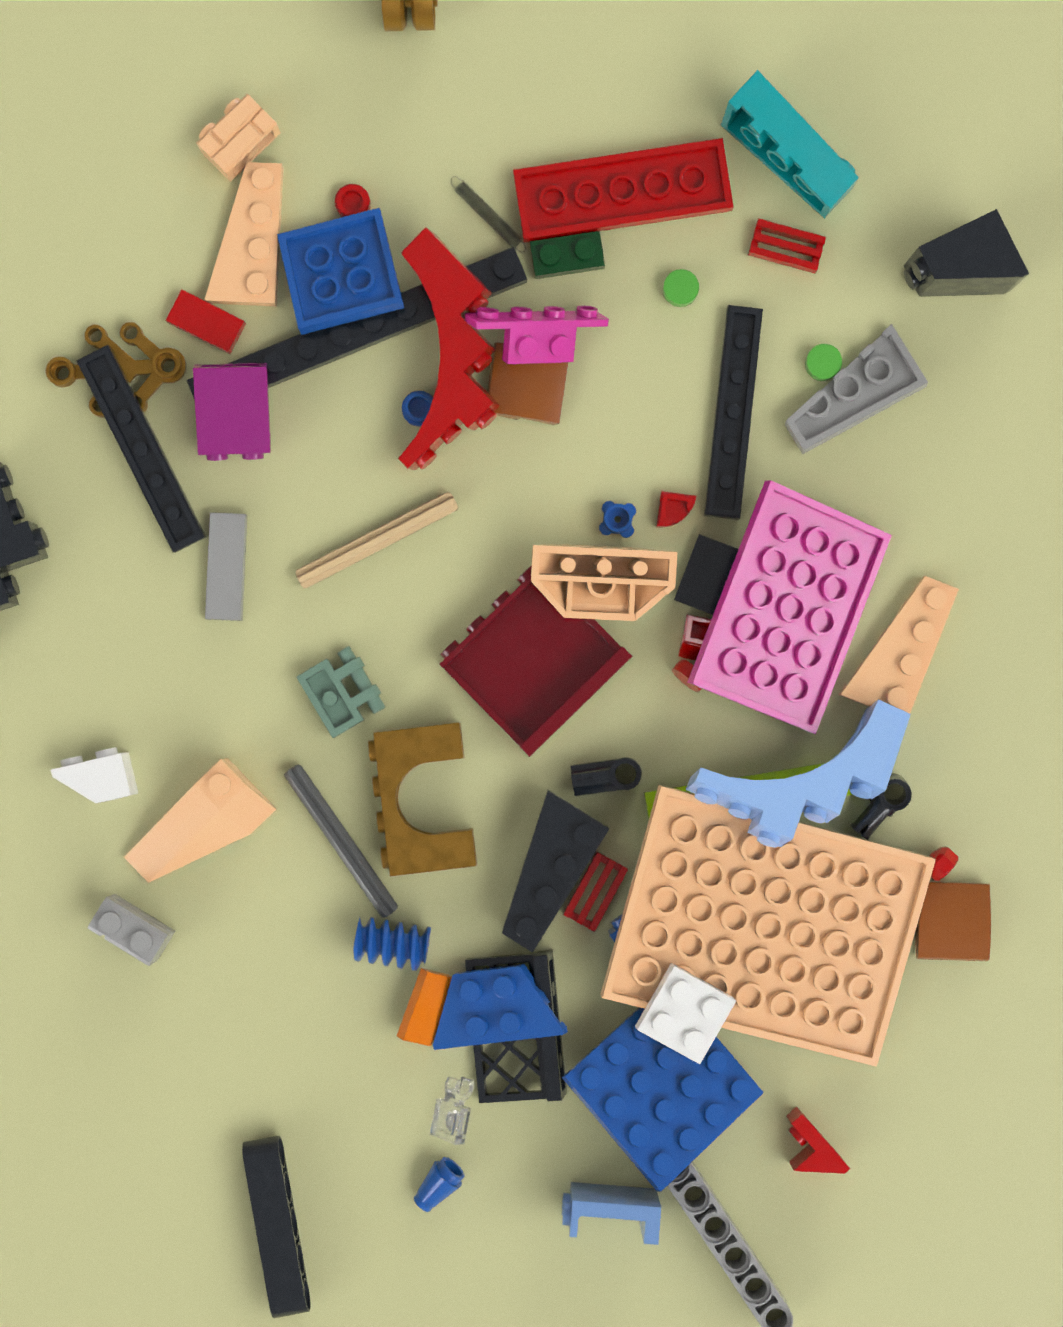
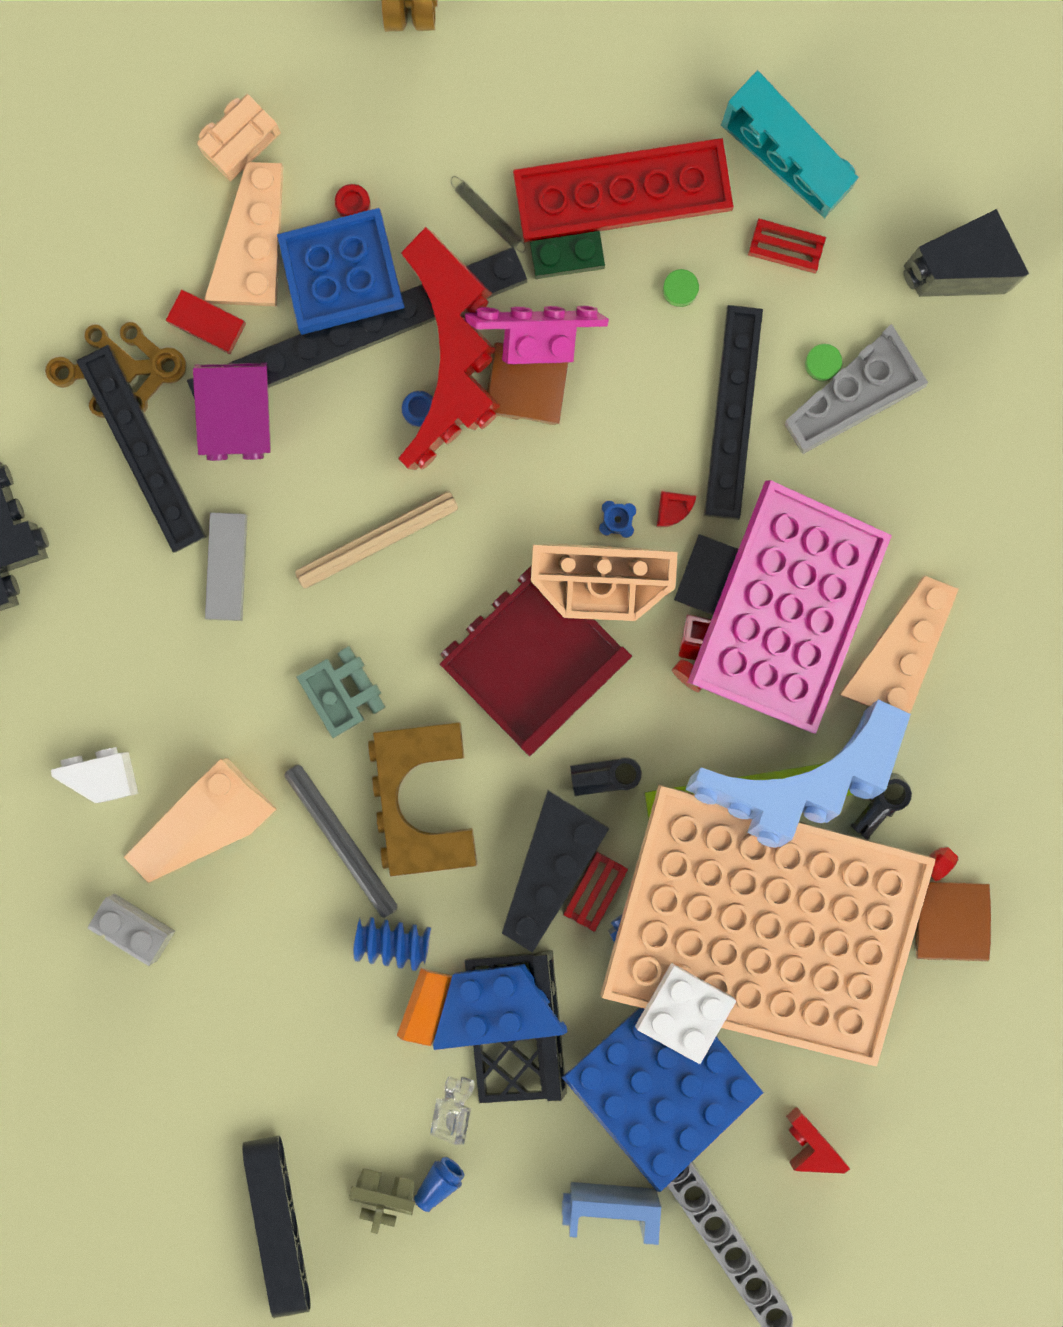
(398, 1201): none -> olive hips

